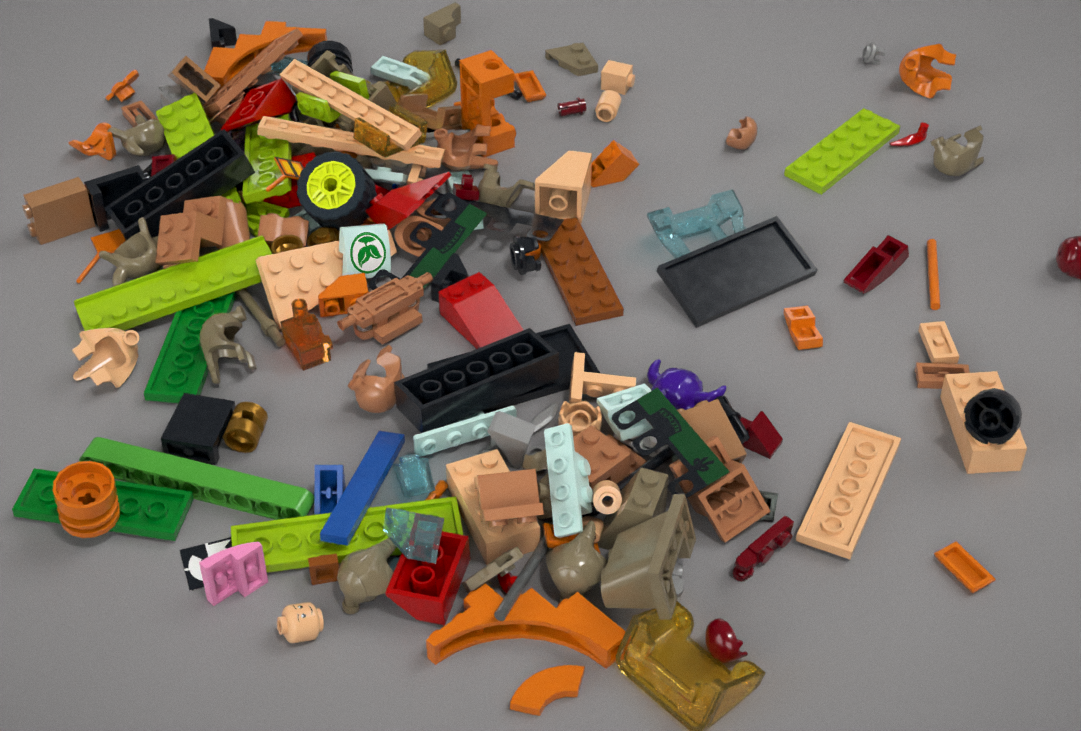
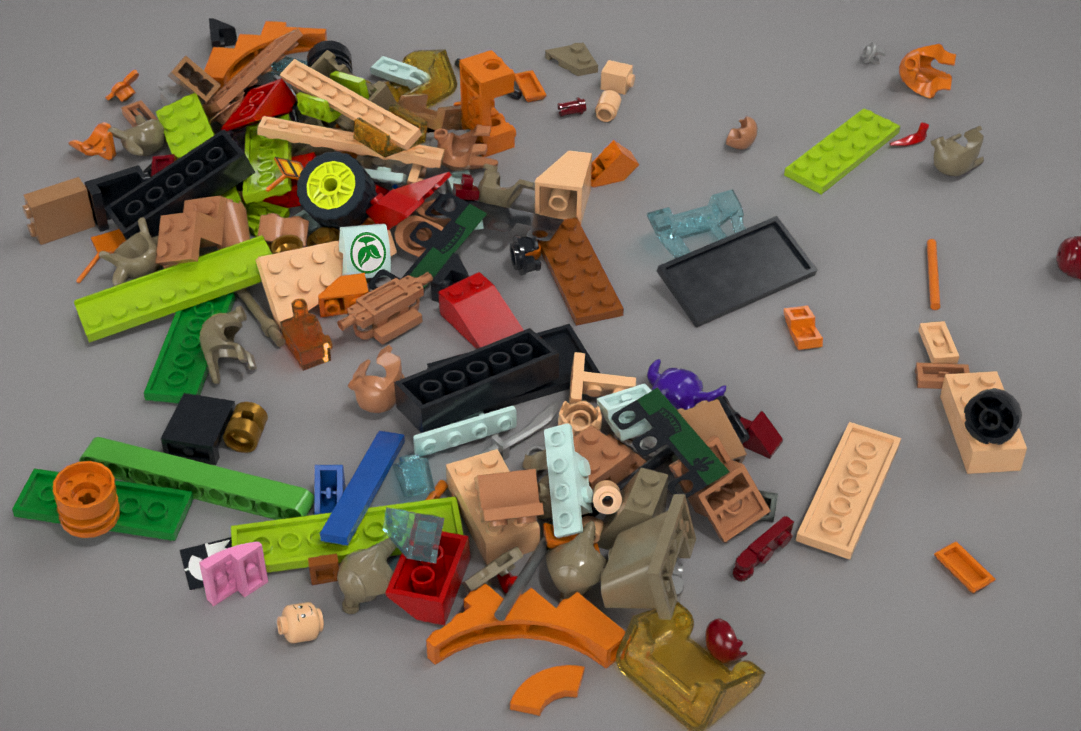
(112, 358): light nougat piece -> none
(442, 24): dark tan arch -> none
(511, 436): light grey slope -> none
(877, 265): dark red slope -> none

